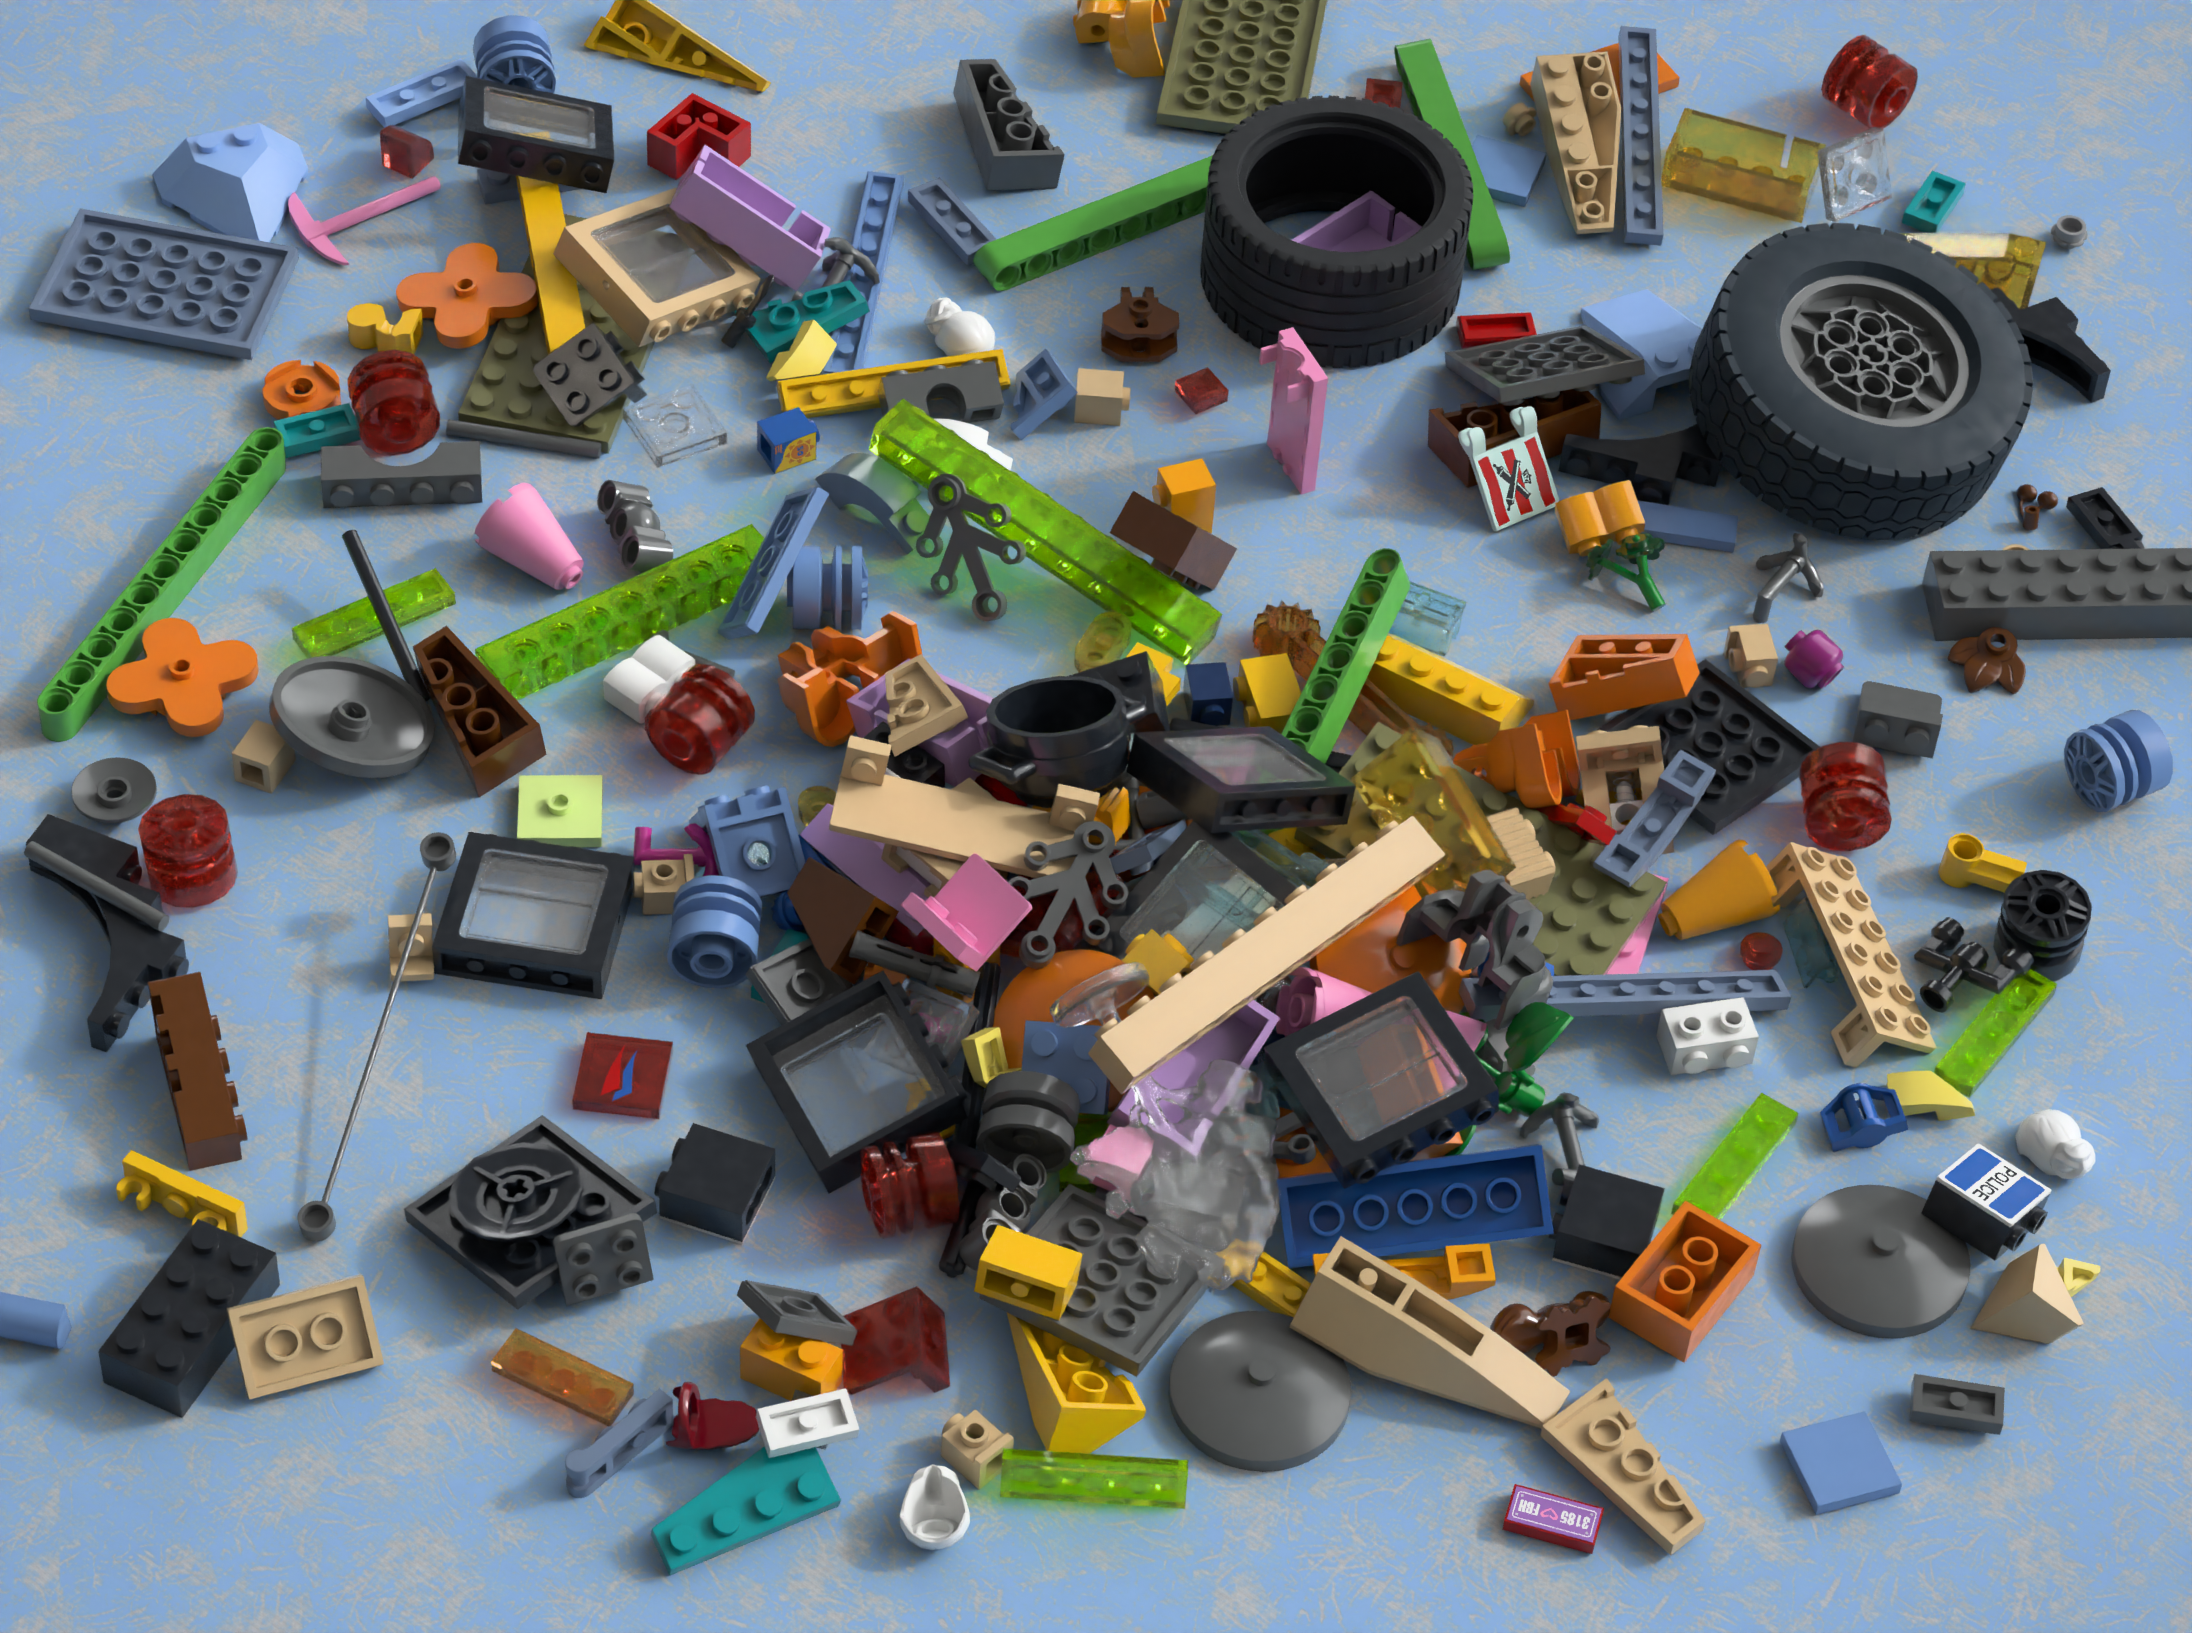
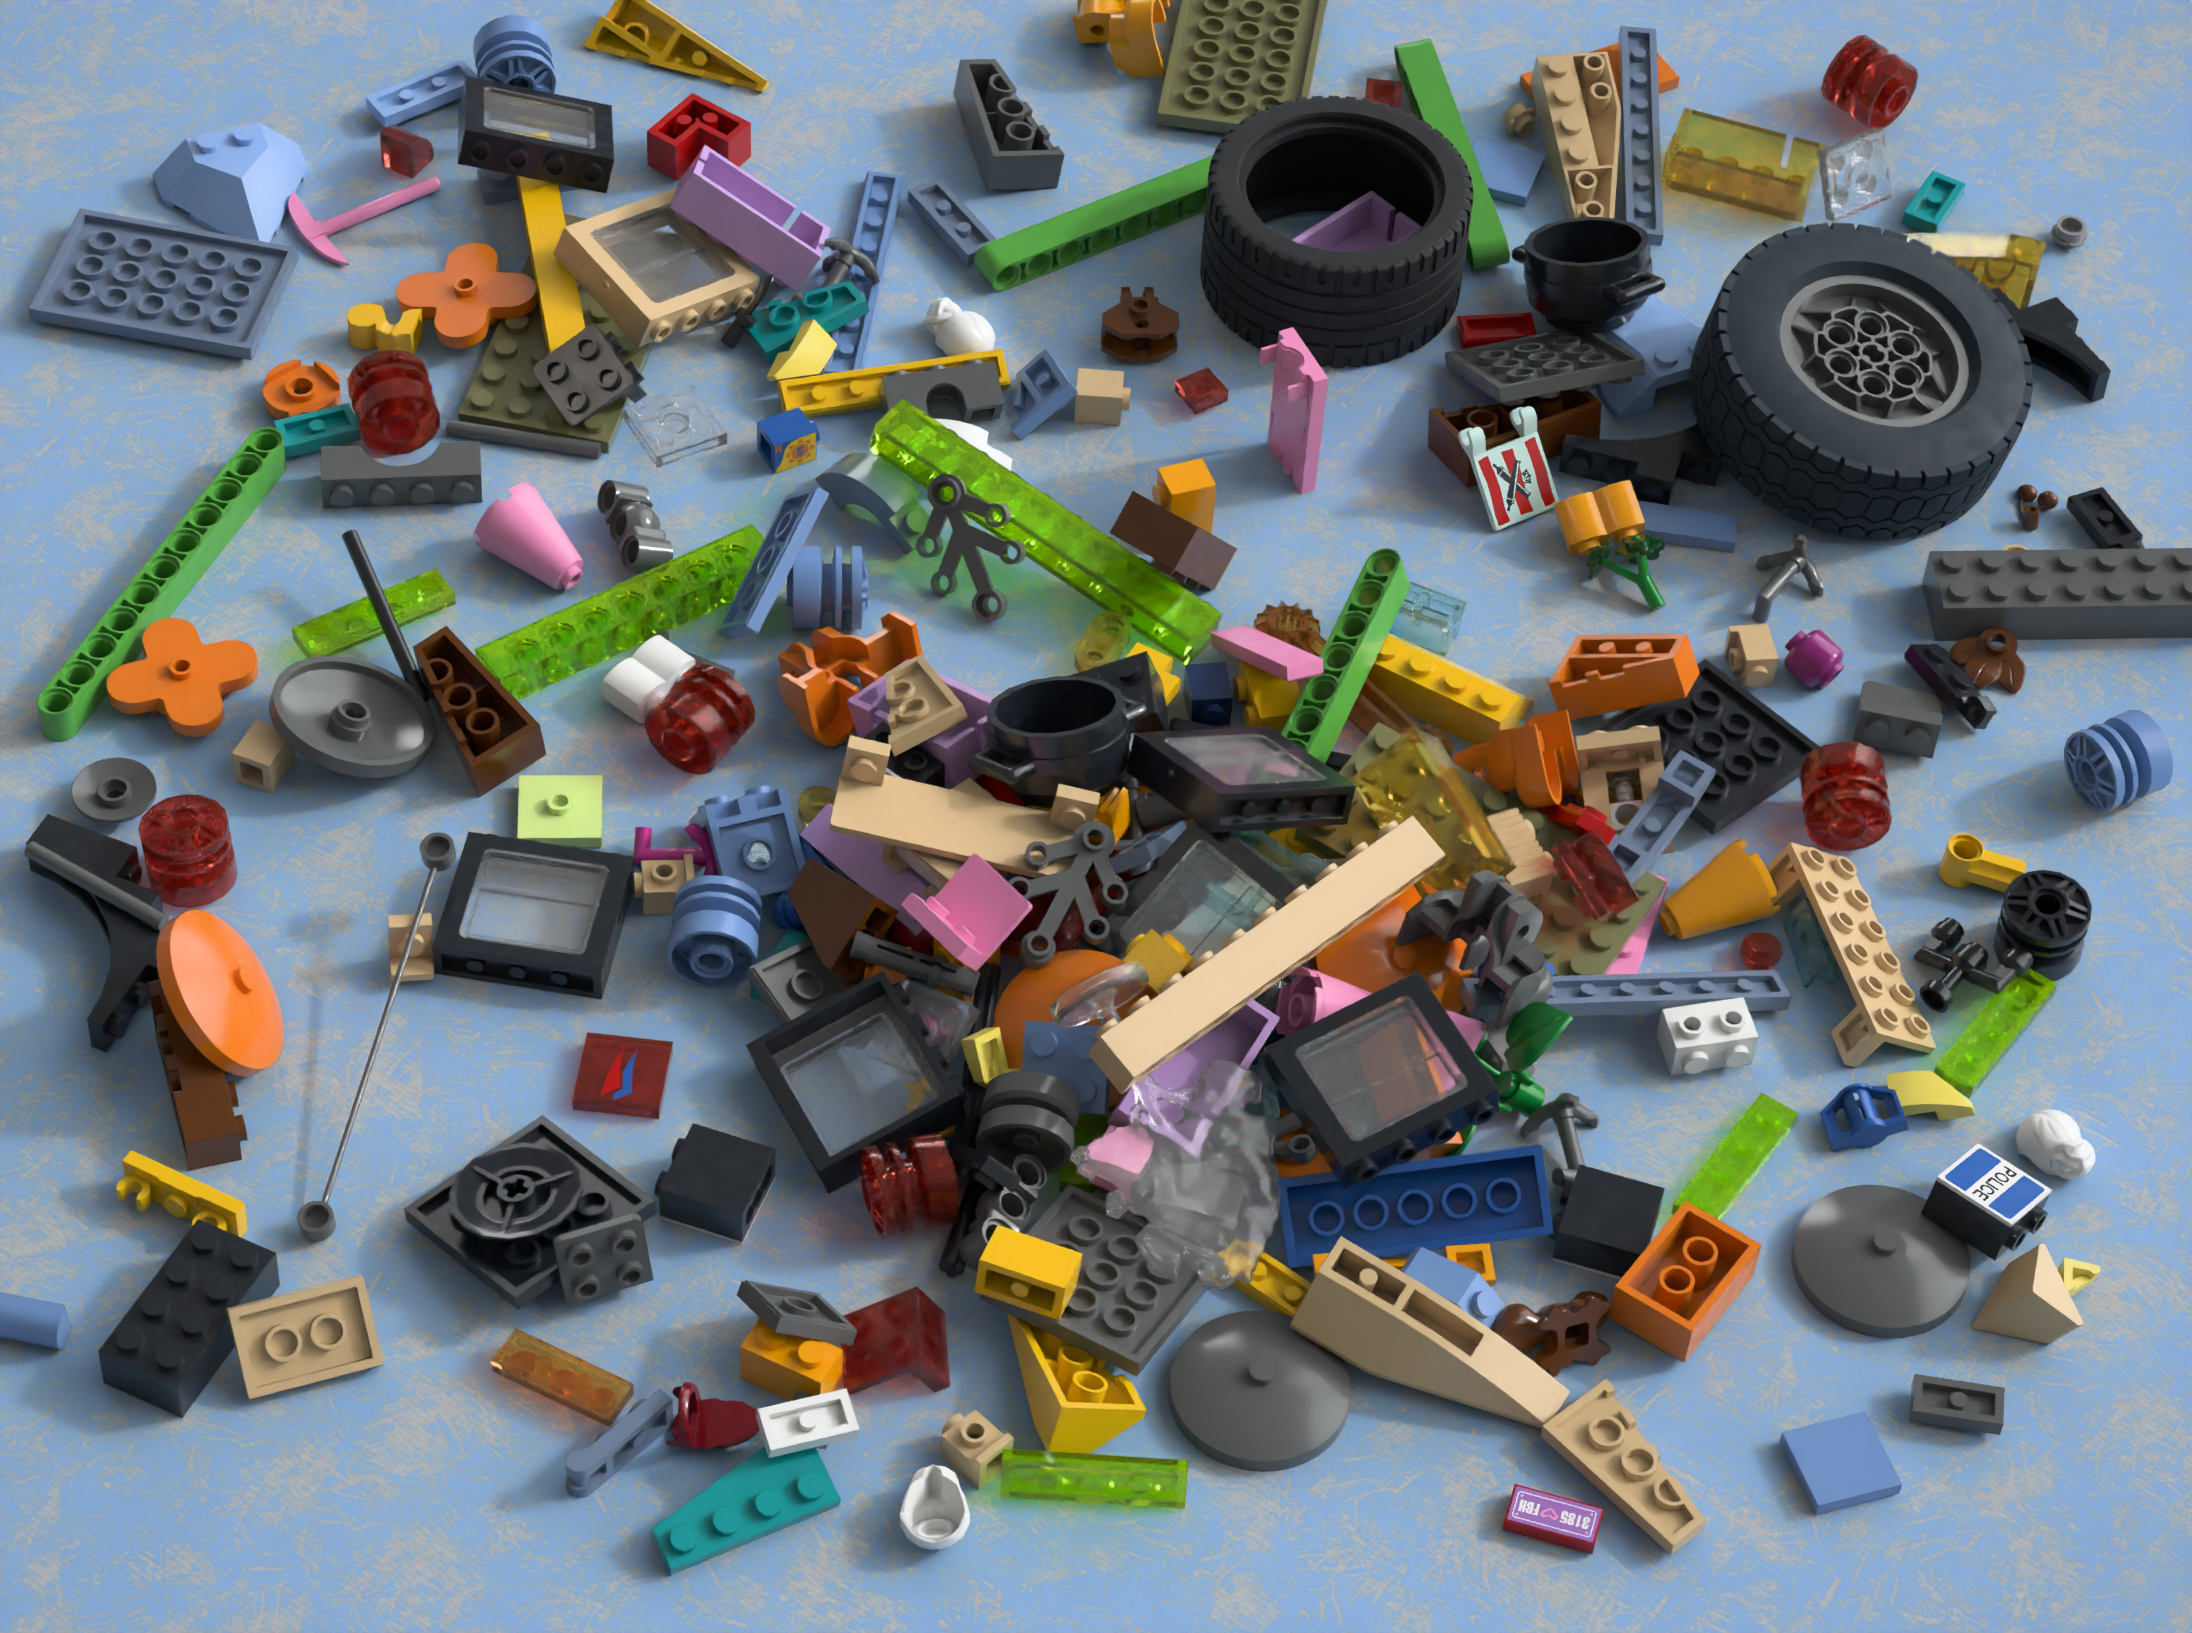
(220, 993): none -> orange dish
(1267, 653): none -> bright pink tile
(1455, 1283): none -> medium blue slope
(1588, 272): none -> black piece
(1595, 875): none -> clear red bracket
(1950, 683): none -> black hinge

